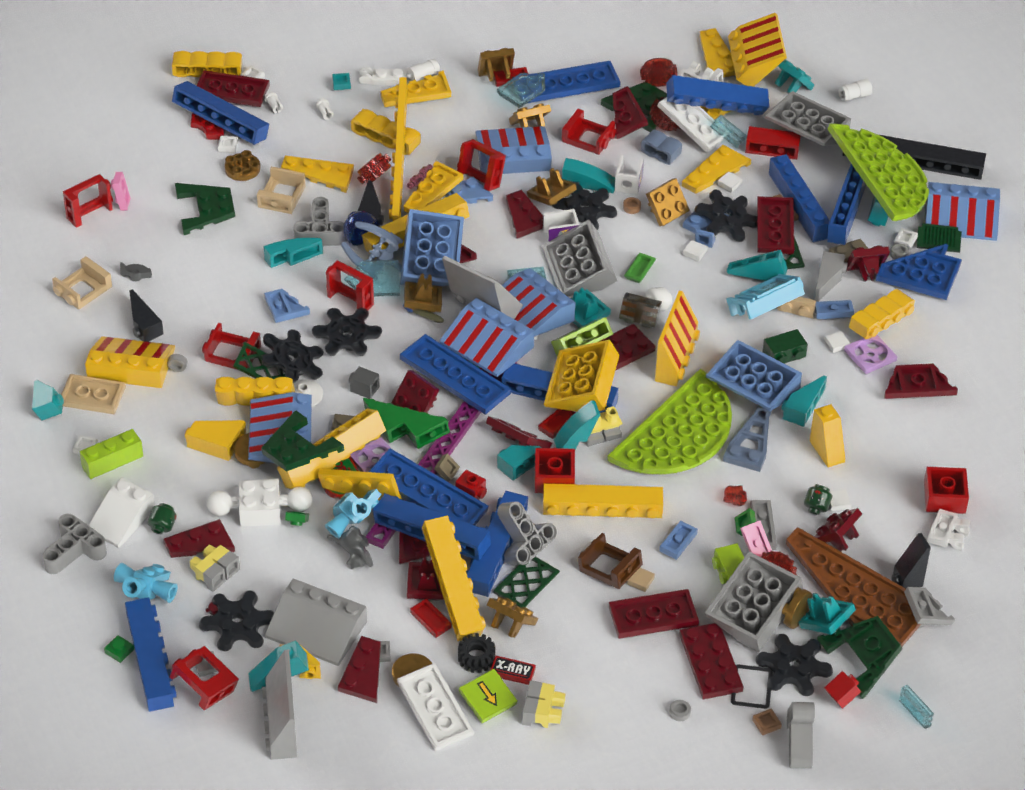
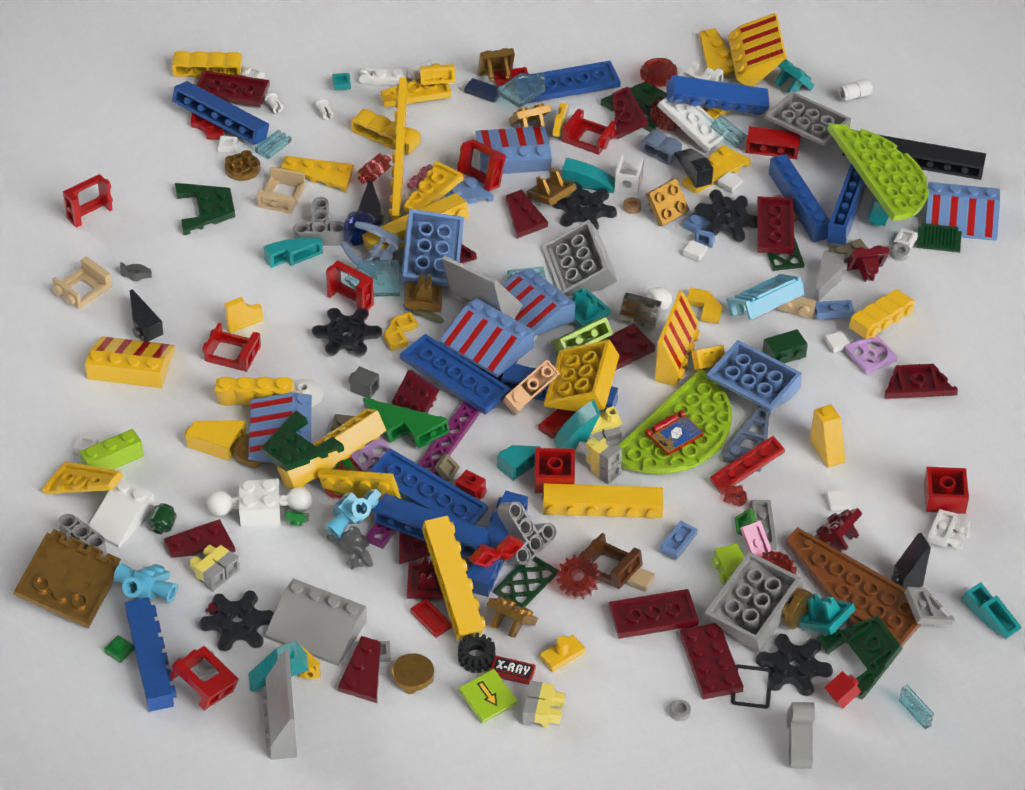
(46, 401): teal slope -> none
(68, 578): none -> pearl gold hinge
(81, 478): none -> yellow wing
(92, 394): tan tile -> none
(122, 194): bright pink plate -> none
(177, 362): light grey tile -> none
(241, 315): none -> yellow tile
(251, 371): dark green window -> none
(270, 143): none -> clear light blue tile
(284, 306): medium blue wing -> none
(292, 346): black plate -> none
(394, 334): none -> yellow tile
(435, 706): white tile -> none
(437, 74): none -> yellow tile
(482, 90): none -> dark blue tile
(486, 555): none -> red tile
(513, 432): dark red wing -> none
(530, 387): none -> light nougat slope
(559, 222): white piece -> none
(560, 118): none -> yellow tile
(562, 653): none -> yellow tile
(581, 587): none -> clear red gear
(604, 460): none -> hips
(639, 267): bright green tile -> none
(674, 433): none -> piece
(696, 166): none -> black slope
(707, 356): none -> yellow tile
(711, 307): none -> yellow tile
(747, 464): none -> red tile
(760, 266): teal slope -> none
(766, 721): medium nougat tile -> none
(803, 401): teal slope -> none
(818, 499): dark green head -> none
(923, 272): blue wing -> none
(991, 611): none -> teal slope

